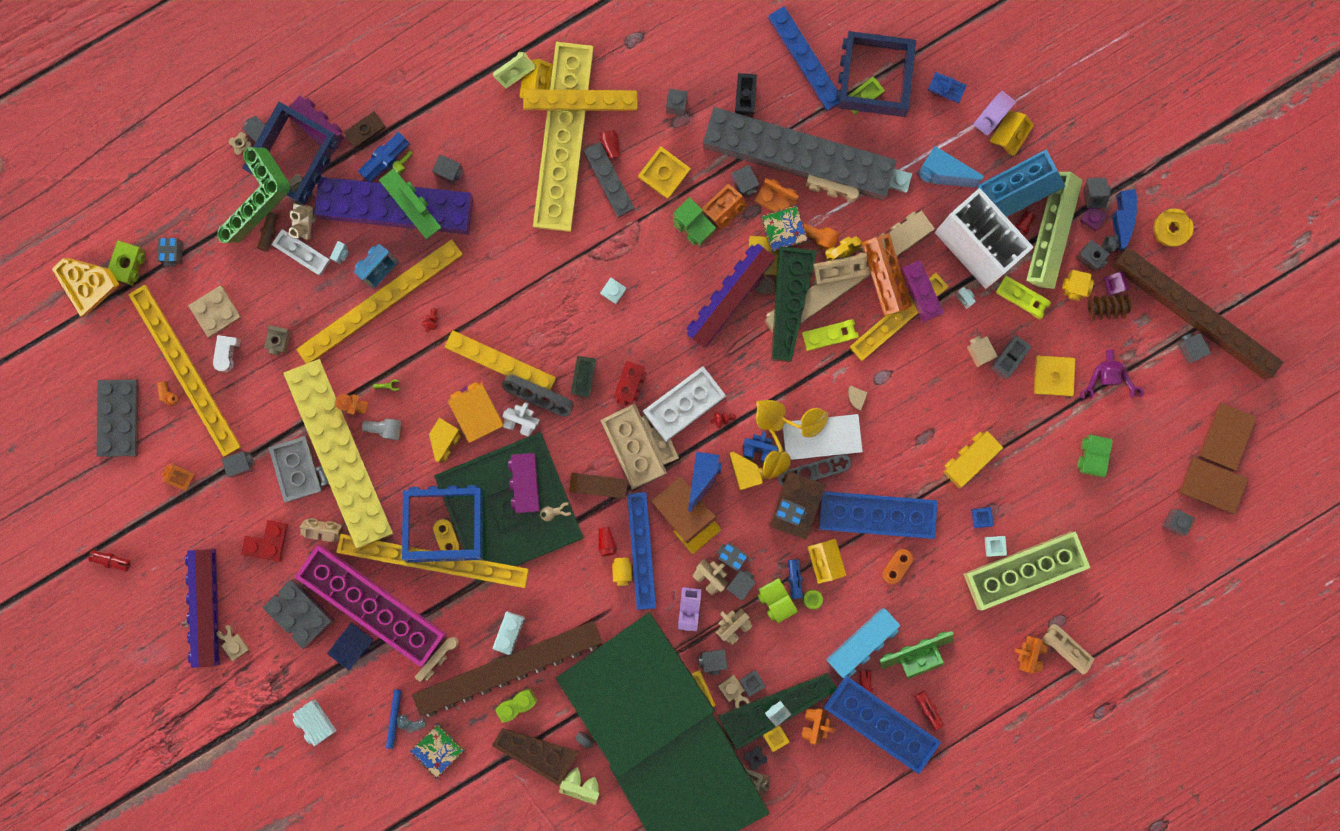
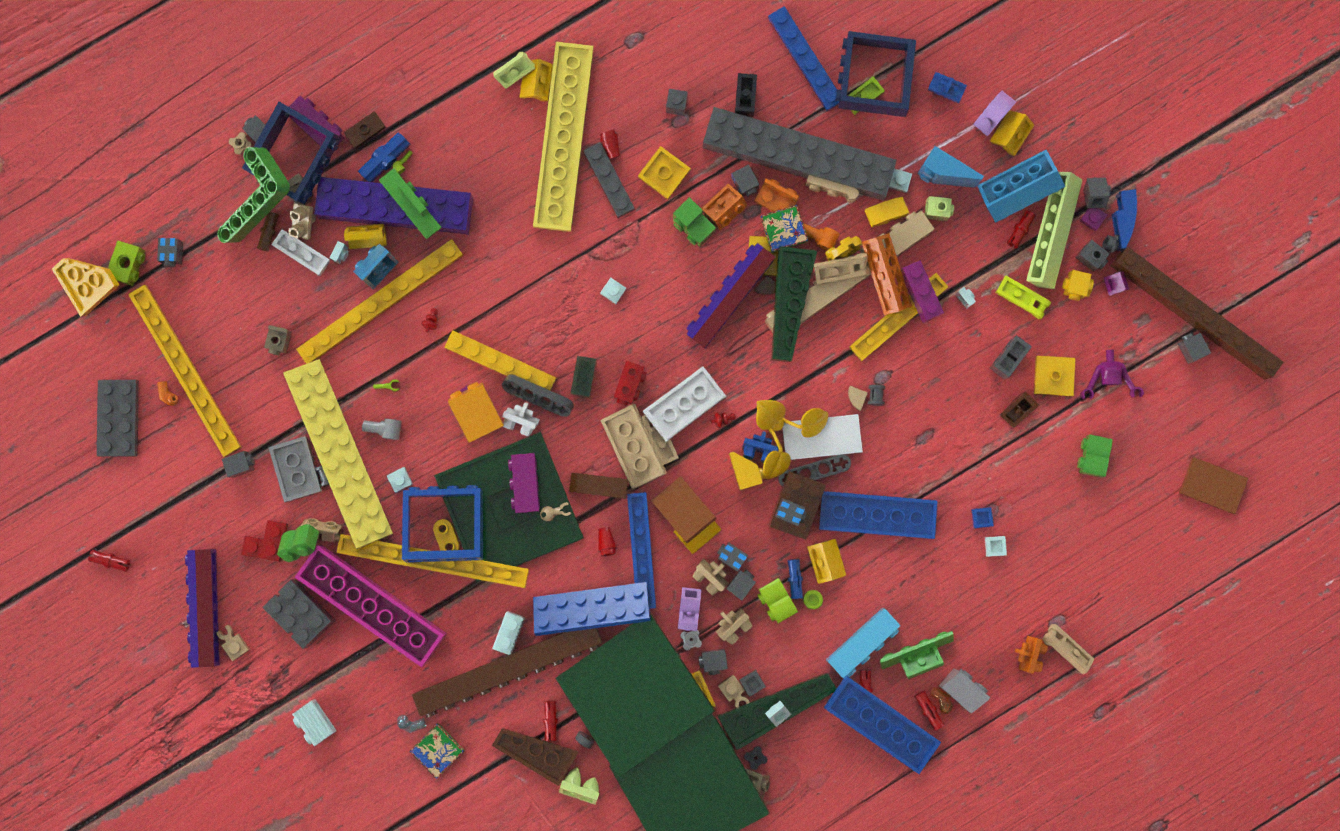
(177, 476): orange bracket -> none
(215, 311): tan plate -> none
(224, 353): white leg -> none
(298, 543): none -> bright green brick
(350, 404): orange hips -> none
(350, 646): clear blue plate -> none
(365, 236): none -> yellow panel
(393, 719): blue bar -> none
(399, 479): none -> light aqua plate
(438, 658): tan plate -> none
(442, 438): yellow slope -> none
(448, 169): dark grey brick -> none
(520, 703): lime brick -> none
(550, 720): none -> red pin
(580, 100): yellow plate -> none
(591, 609): none -> plate
(622, 571): yellow brick -> none
(690, 644): none -> white plate
(704, 476): blue slope -> none
(776, 738): yellow plate -> none
(814, 734): orange hips -> none
(829, 335): neon yellow plate -> none
(876, 395): none -> dark grey bush
(886, 211): none -> yellow slope
(897, 566): orange plate -> none
(938, 208): none -> yellowish green brick
(944, 700): none -> clear orange arm
(964, 691): none -> light grey slope
(972, 458): yellow brick -> none
(981, 350): tan brick -> none
(983, 238): white brick -> none
(1019, 409): none -> reddish brown slope
(1026, 570): yellowish green brick -> none
(1109, 306): reddish brown piece -> none
(1178, 522): dark grey brick -> none
(1180, 220): yellow plate -> none
(1227, 436): dark orange tile -> none

